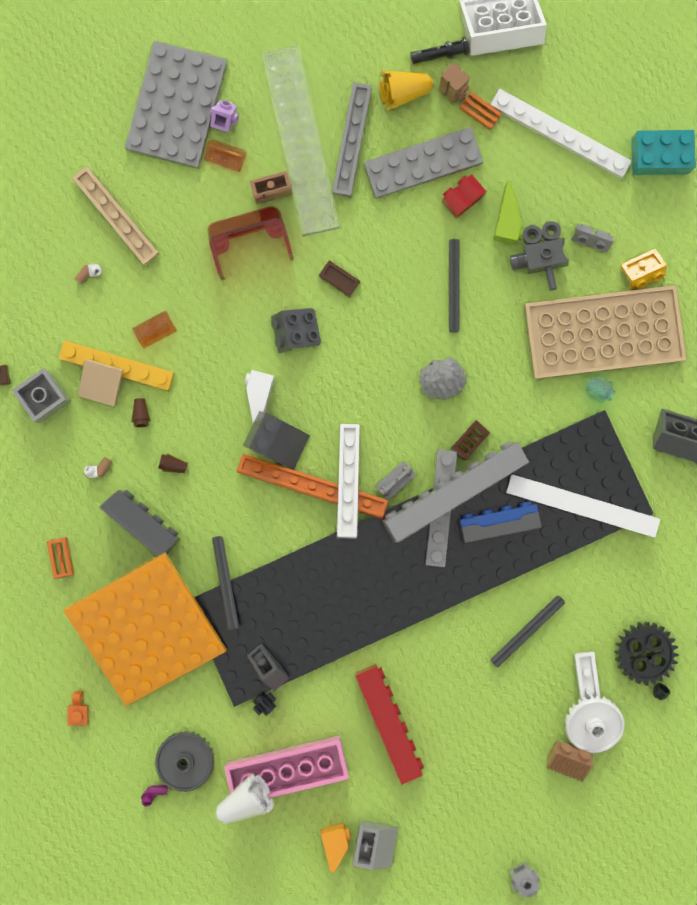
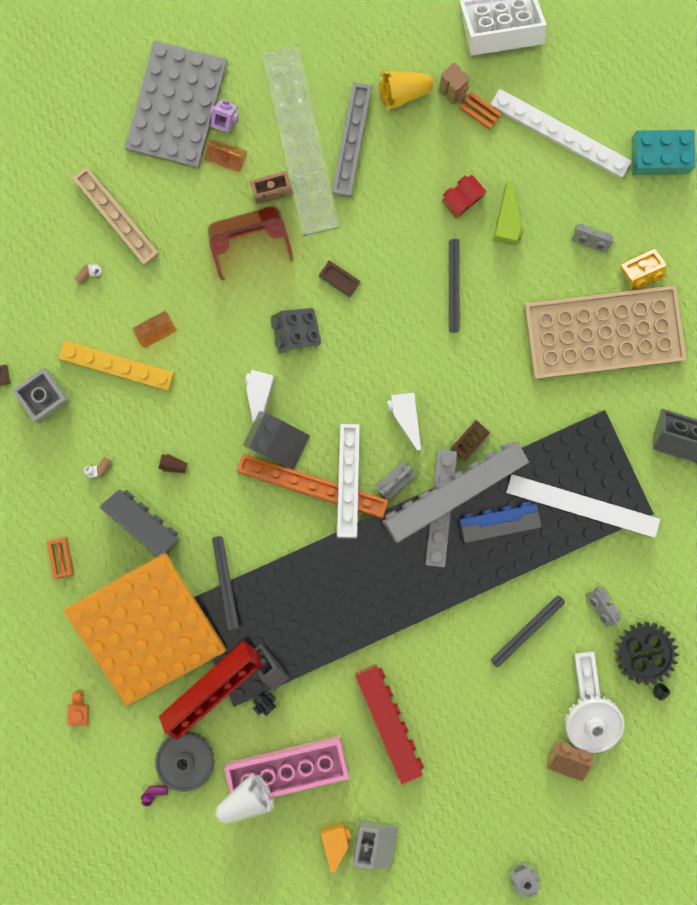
(100, 382): tan tile -> none
(140, 413): reddish brown cone -> none
(210, 690): none -> red brick
(404, 412): none -> white slope
(423, 163): light grey plate -> none
(442, 379): light grey hair -> none
(447, 50): black pin -> none
(543, 255): dark grey piece -> none
(600, 389): clear light blue head -> none
(608, 614): none -> light grey hinge

